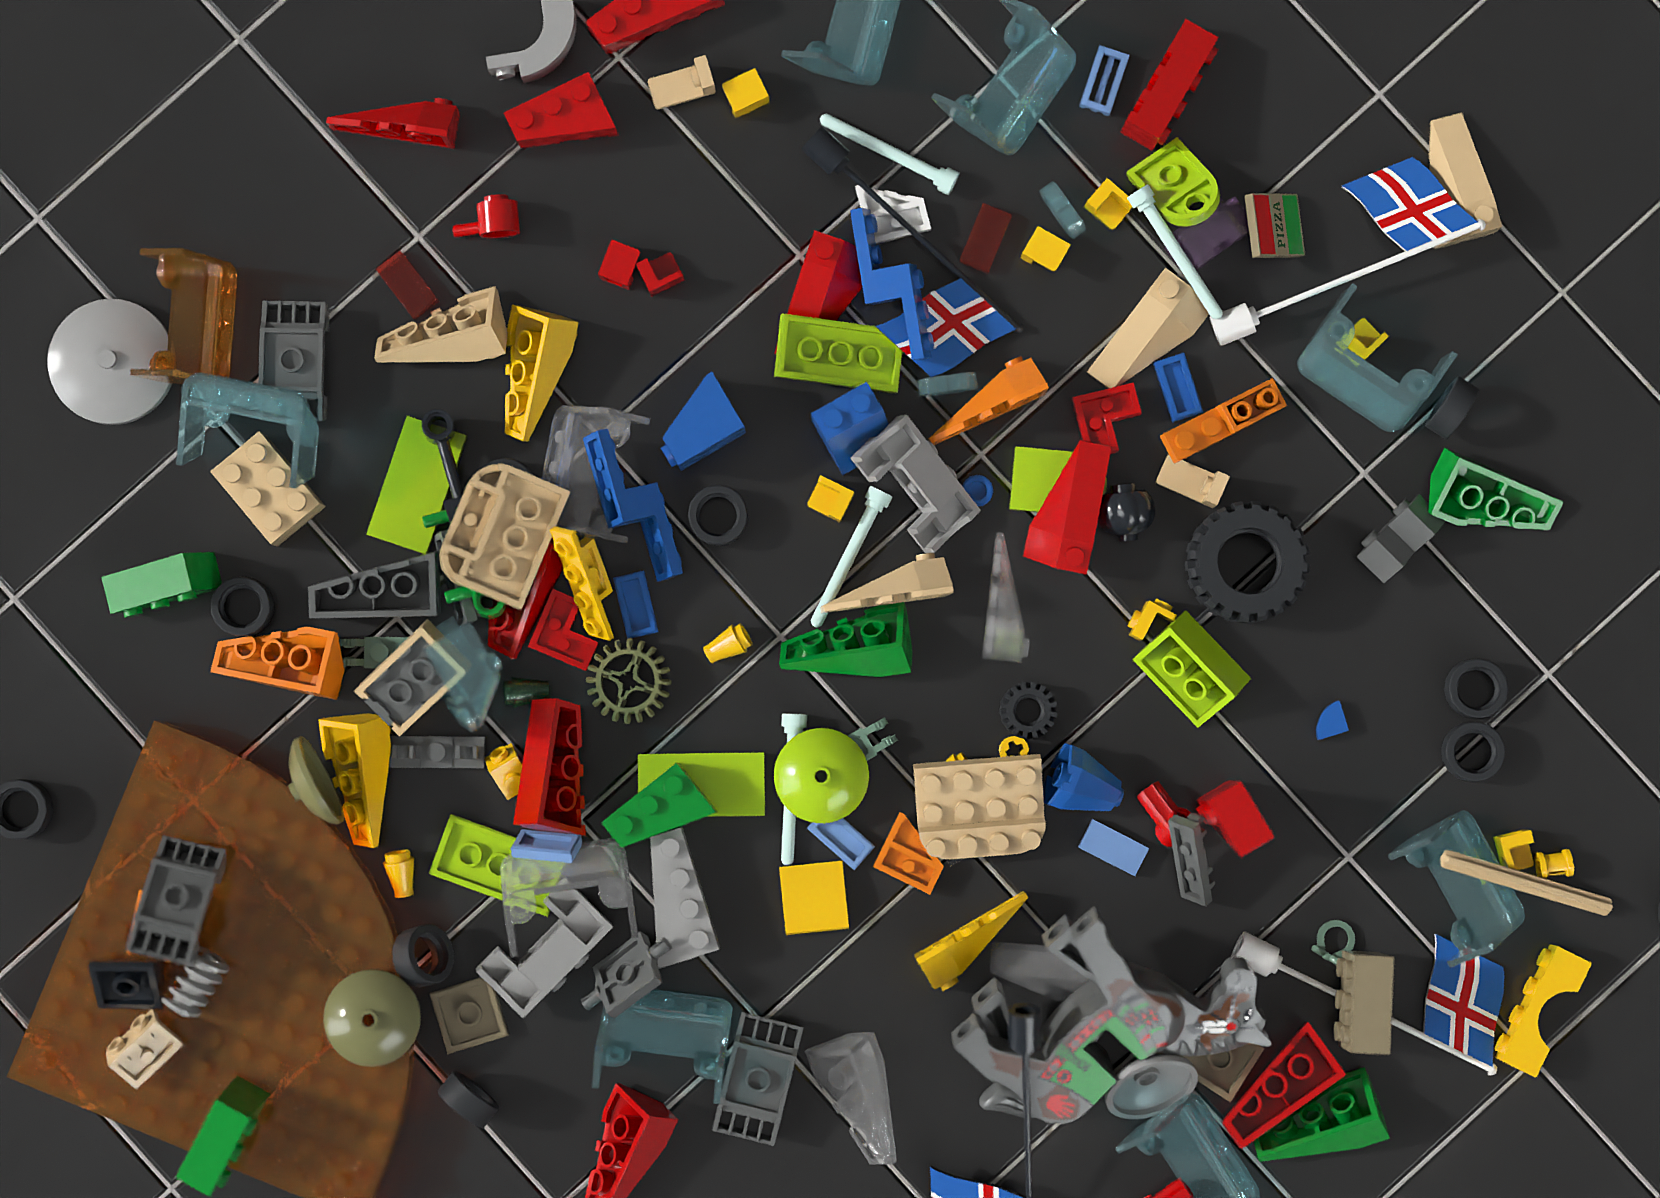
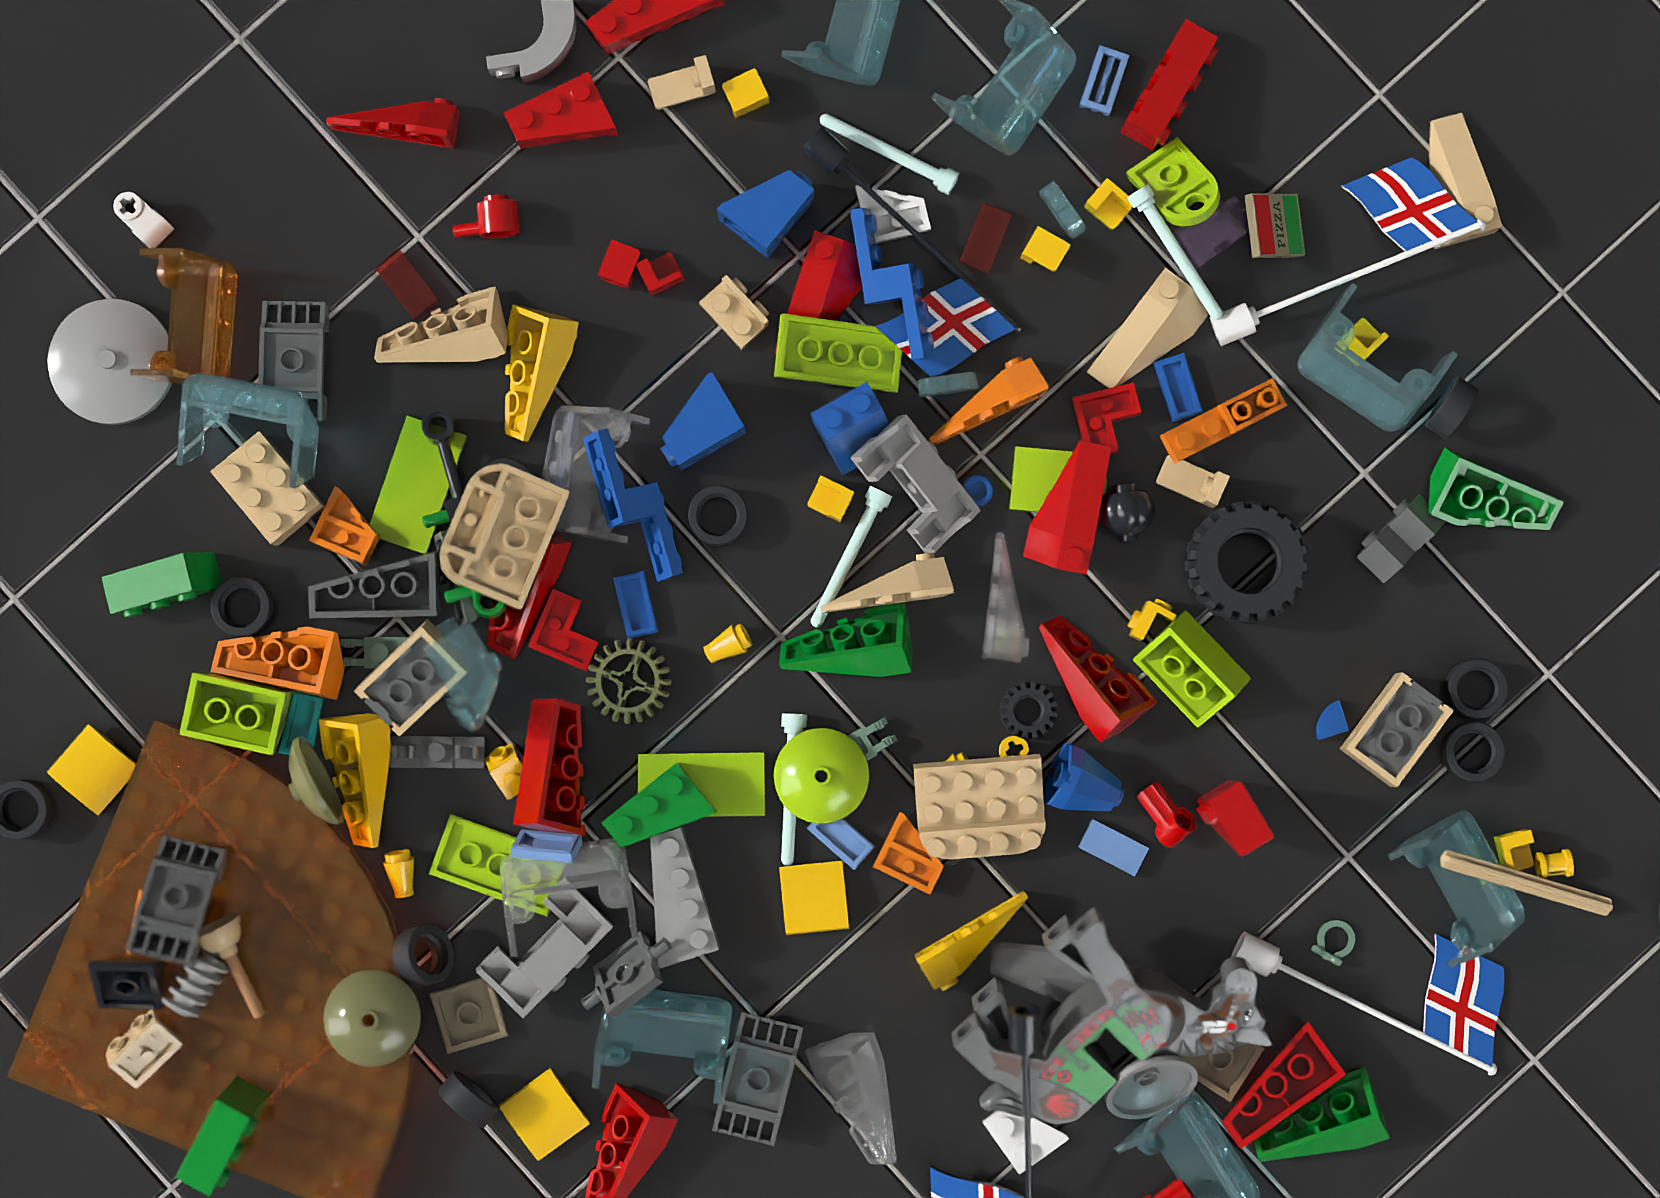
(92, 769): none -> yellow slope
(145, 222): none -> white piece
(222, 938): none -> tan piece
(235, 712): none -> lime slope
(302, 719): none -> teal tile
(344, 529): none -> orange wing
(522, 691): clear green cone -> none
(544, 1114): none -> yellow slope
(587, 579): yellow bracket -> none
(735, 312): none -> tan bracket
(768, 210): none -> blue slope
(1010, 1136): none -> white wing
(1100, 691): none -> red wedge
(1191, 858): dark grey plate -> none
(1364, 1002): dark tan brick -> none
(1396, 729): none -> dark grey piece
(1522, 1043): yellow arch -> none

